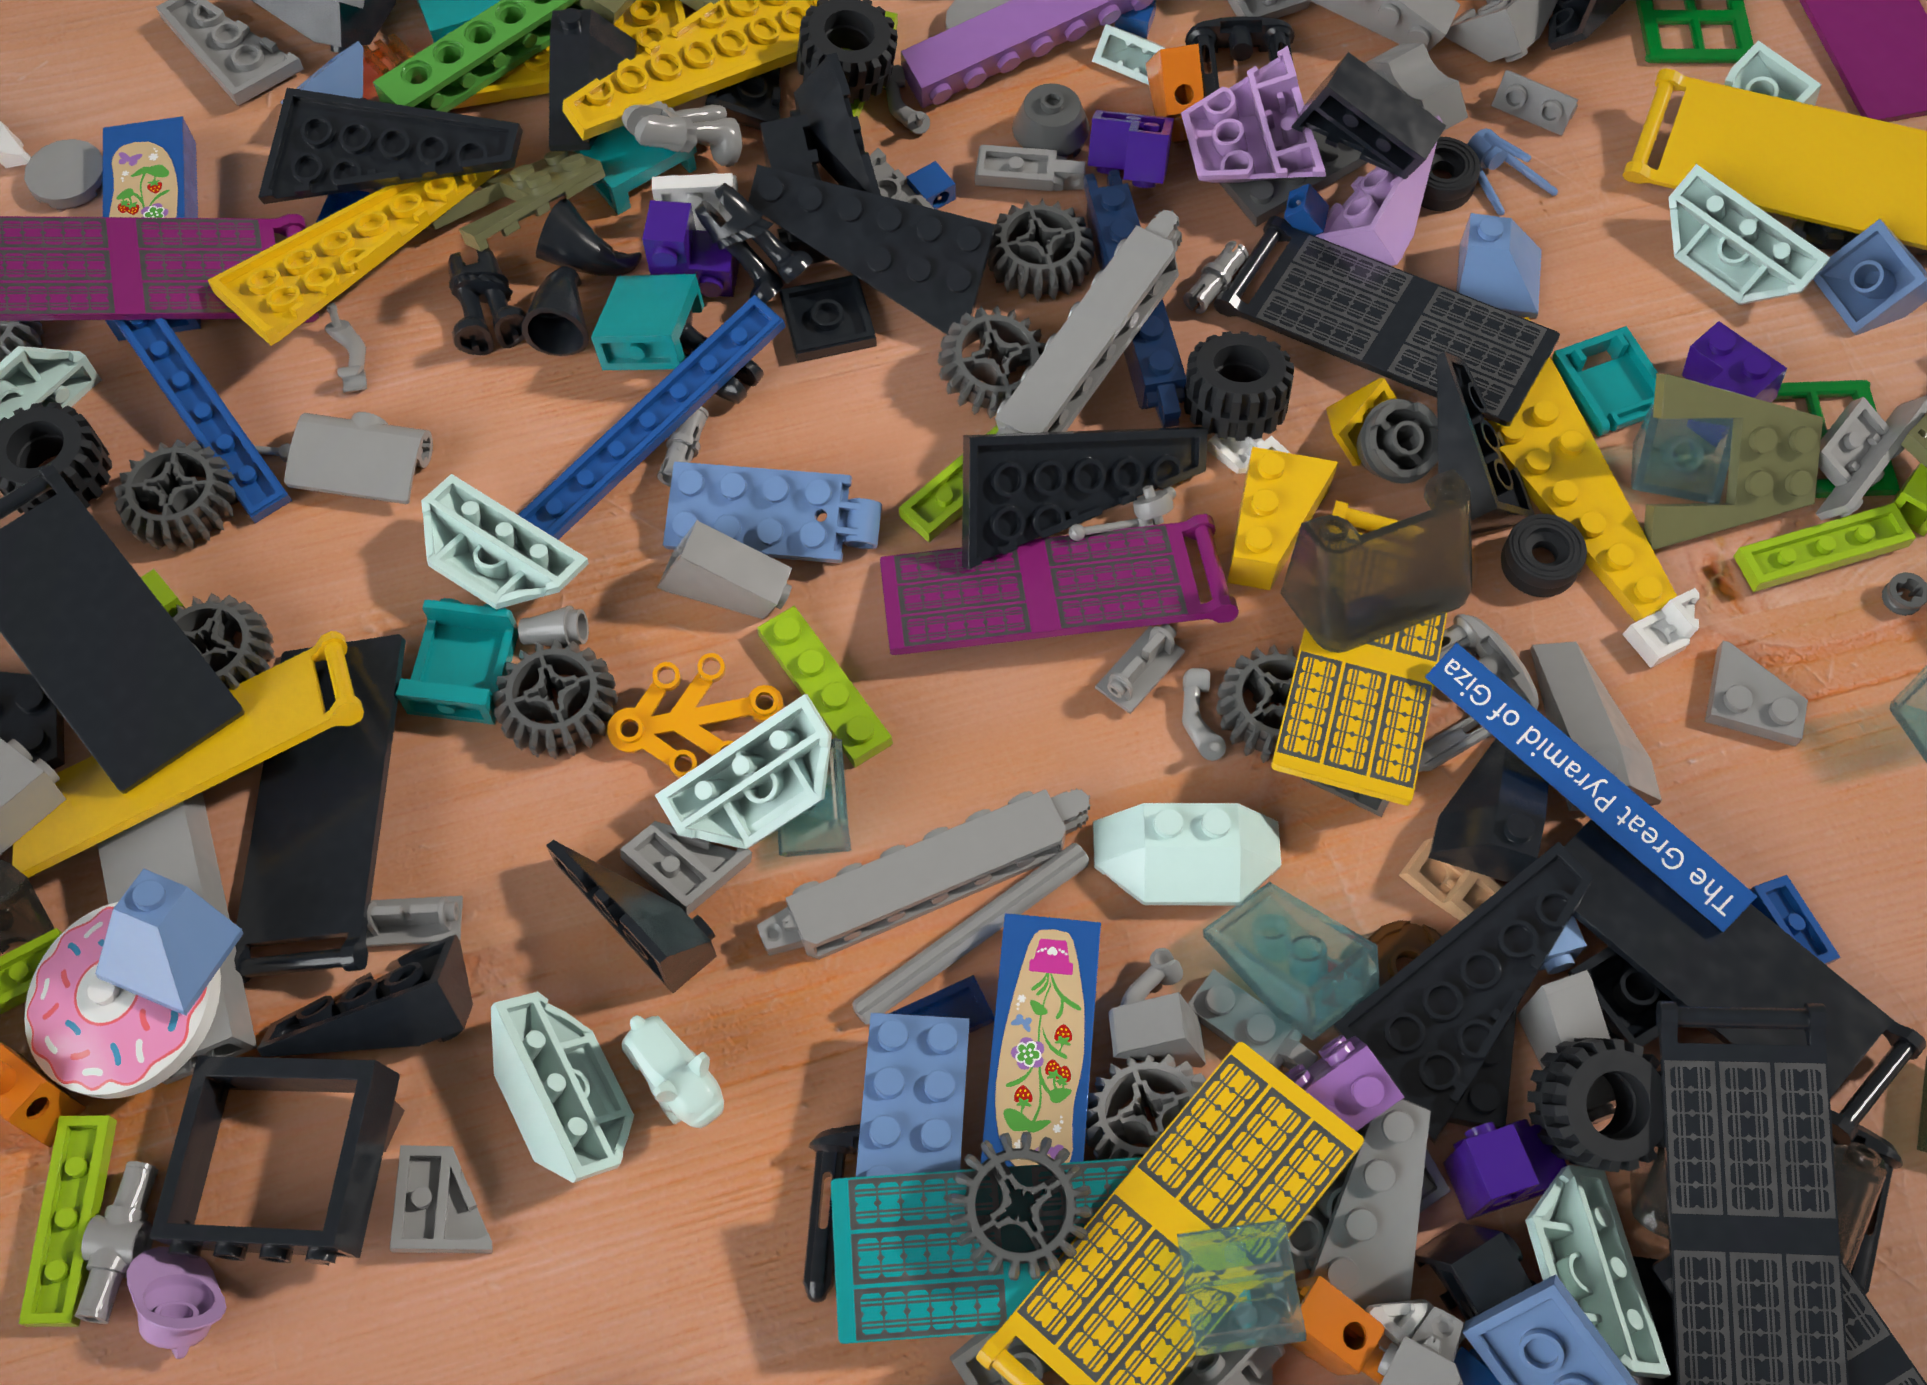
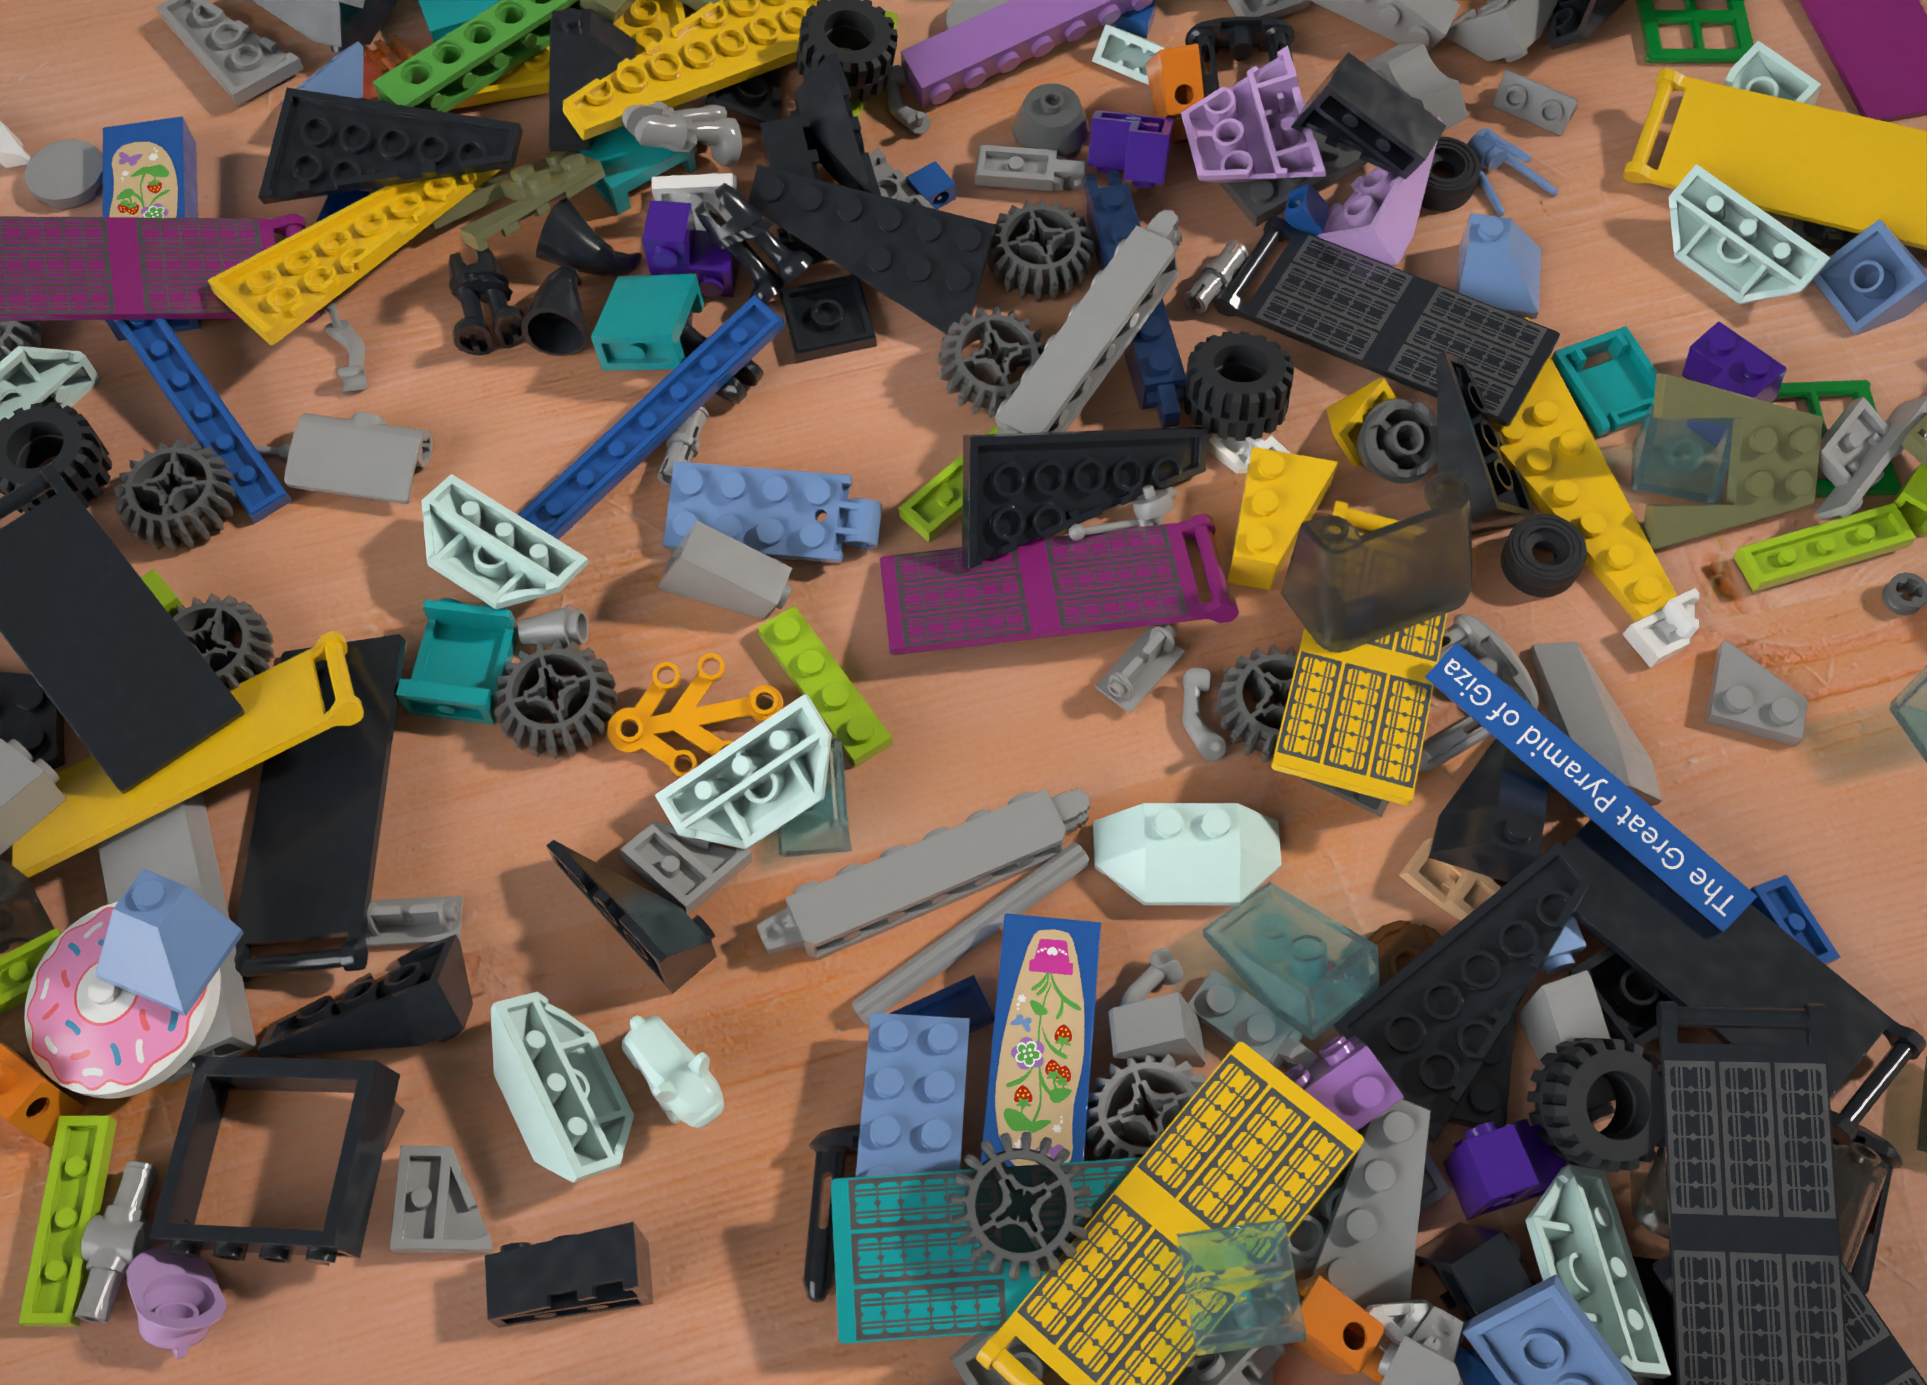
(569, 1276): none -> black wedge

